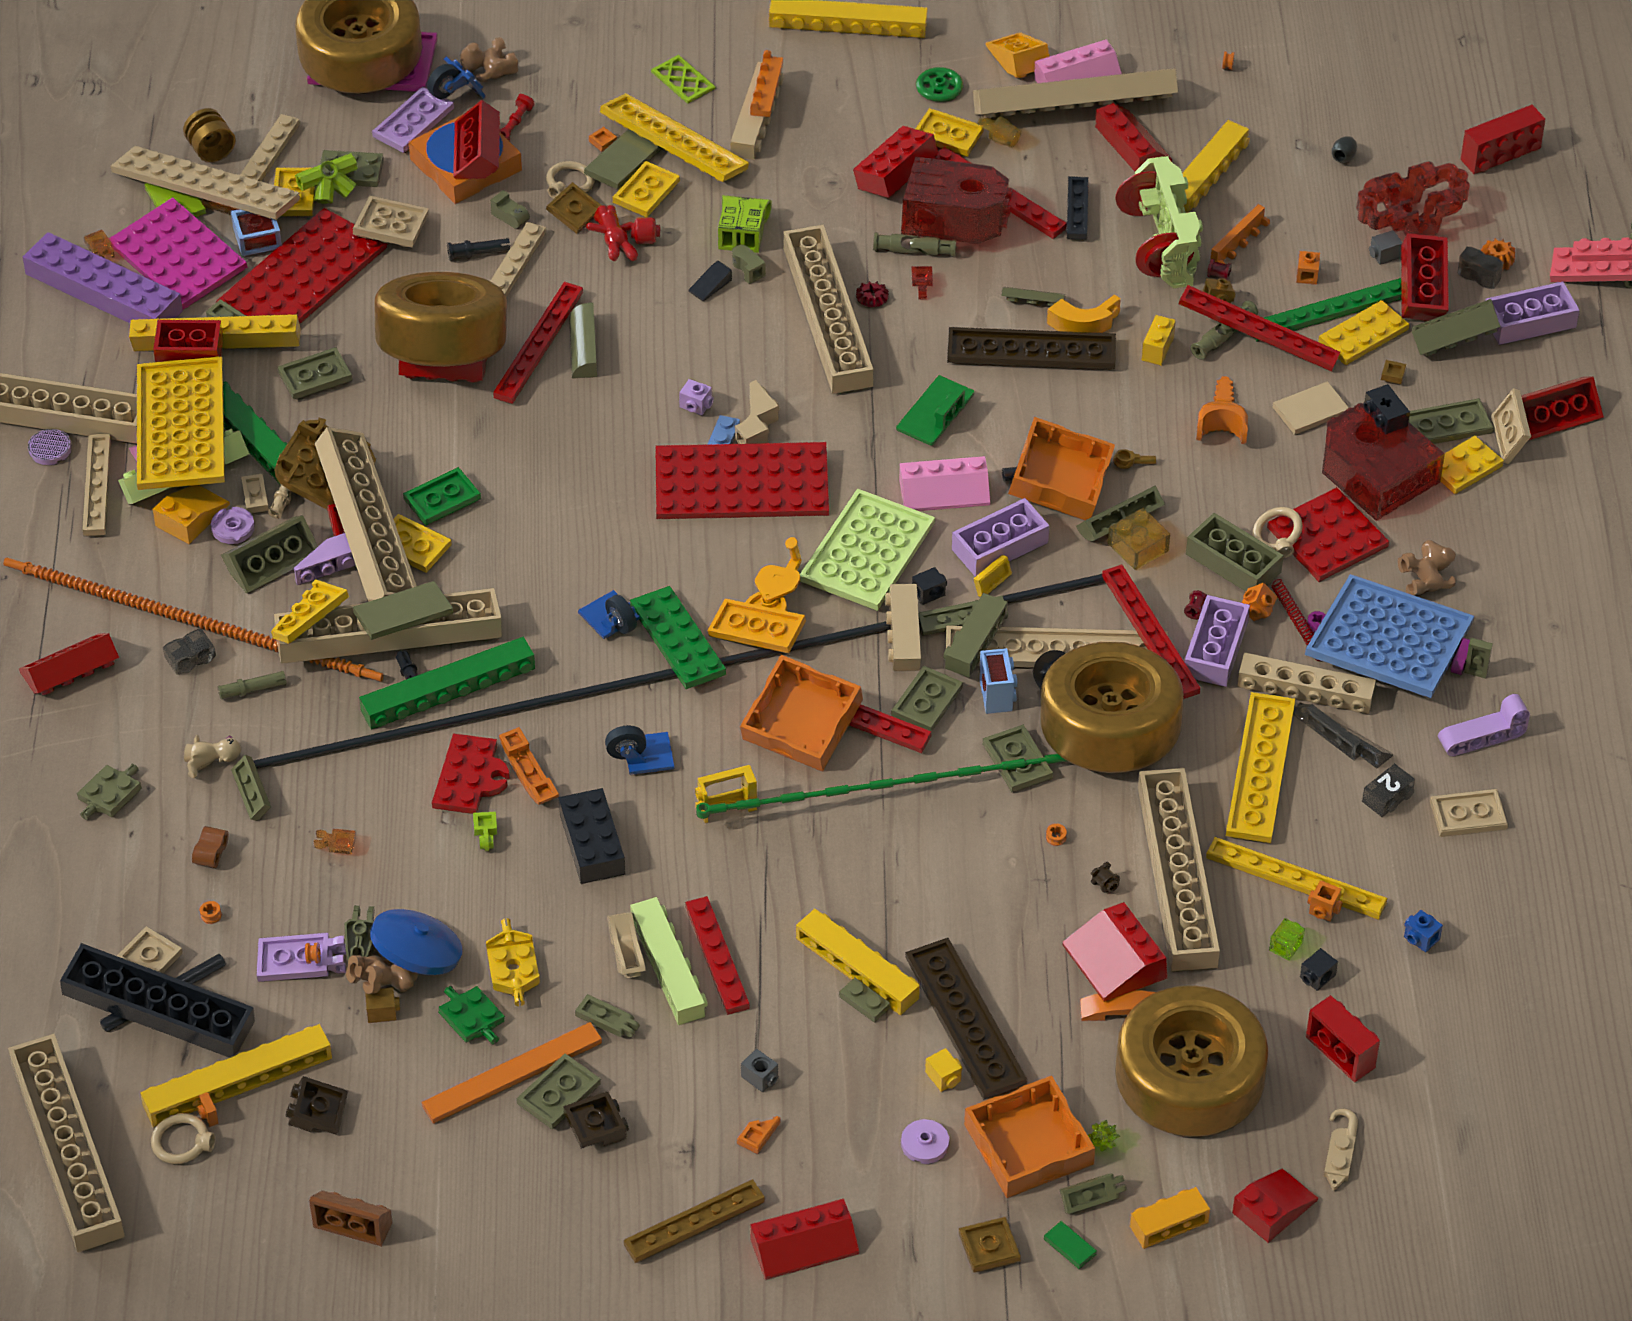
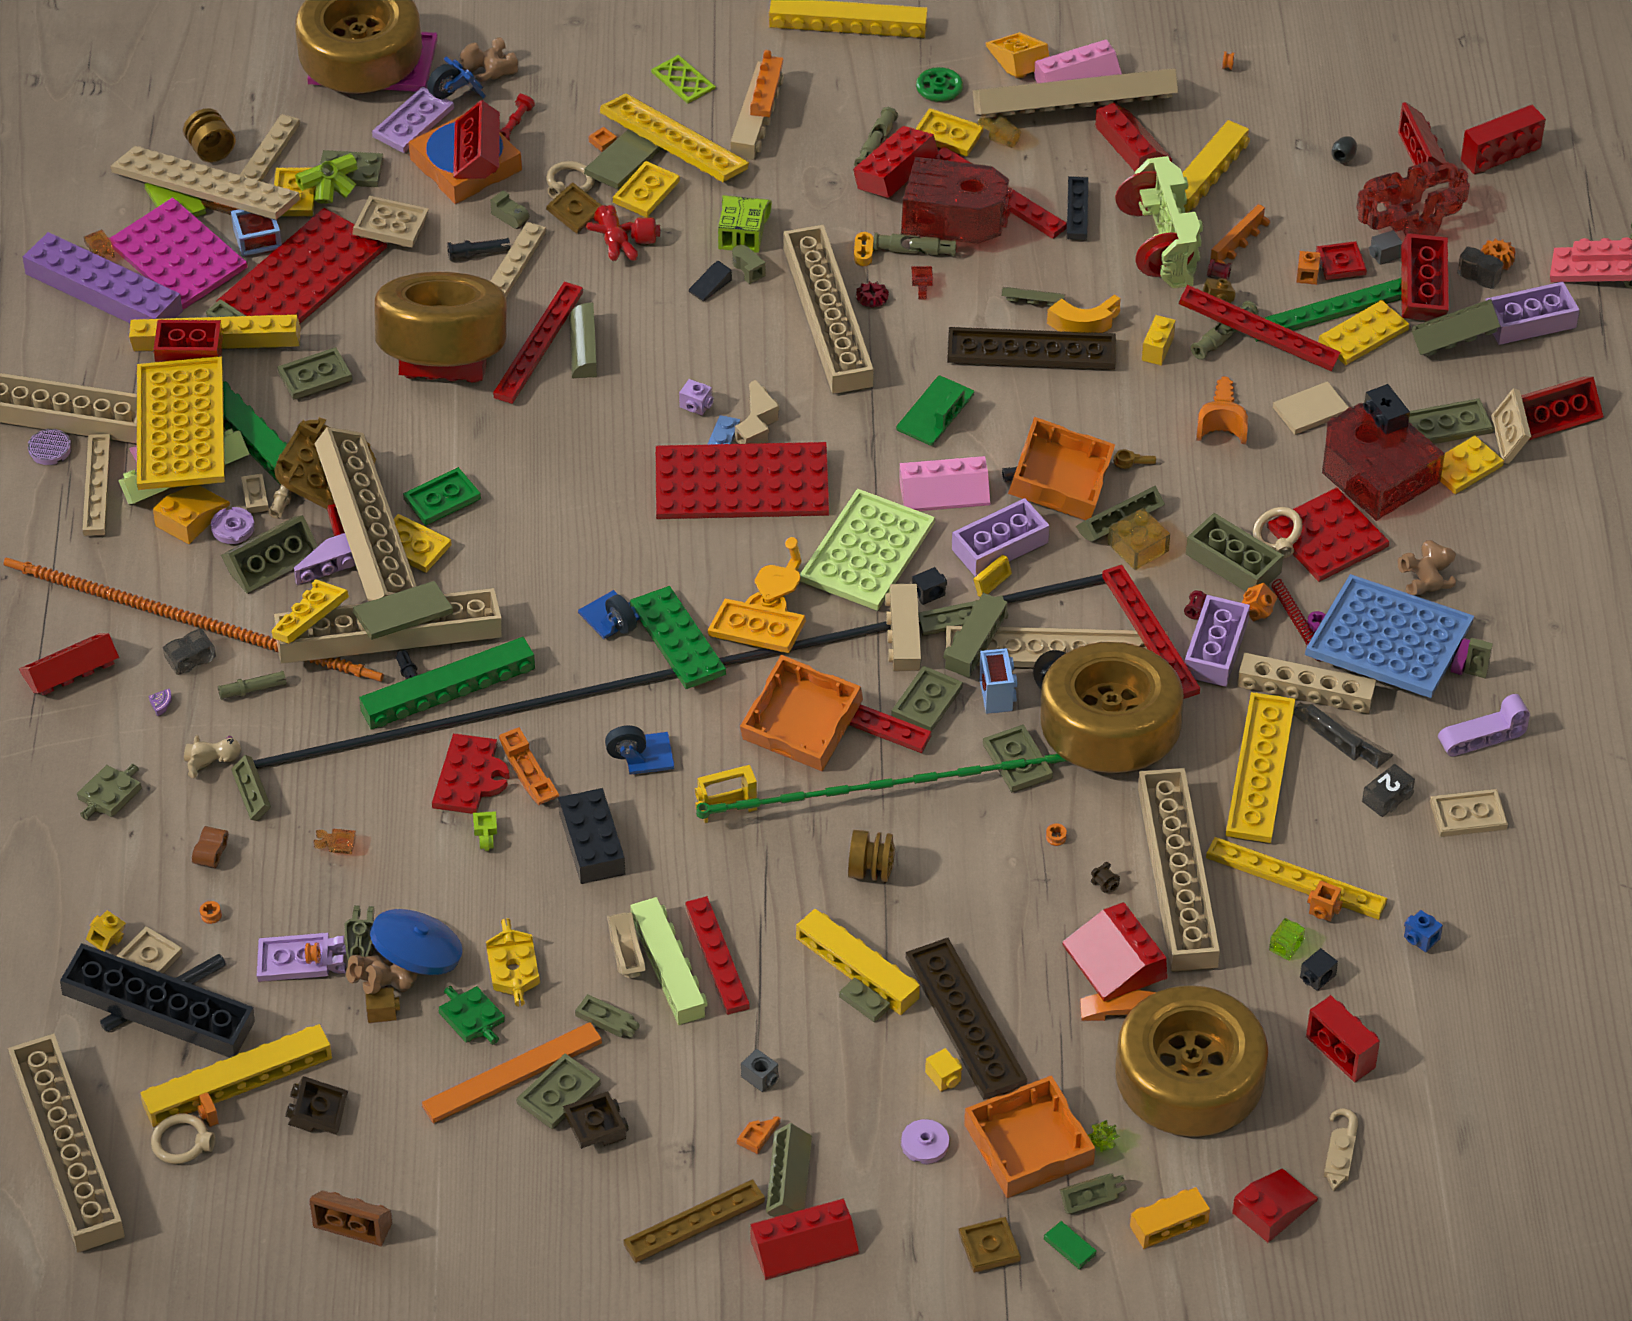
(106, 926): none -> yellow brick
(160, 701): none -> medium lavender tile
(788, 1171): none -> olive brick
(863, 249): none -> light orange beam
(870, 855): none -> pearl gold wheel
(878, 133): none -> olive piece
(1341, 260): none -> red plate
(1393, 372): pearl gold plate -> none
(1418, 137): none -> red slope

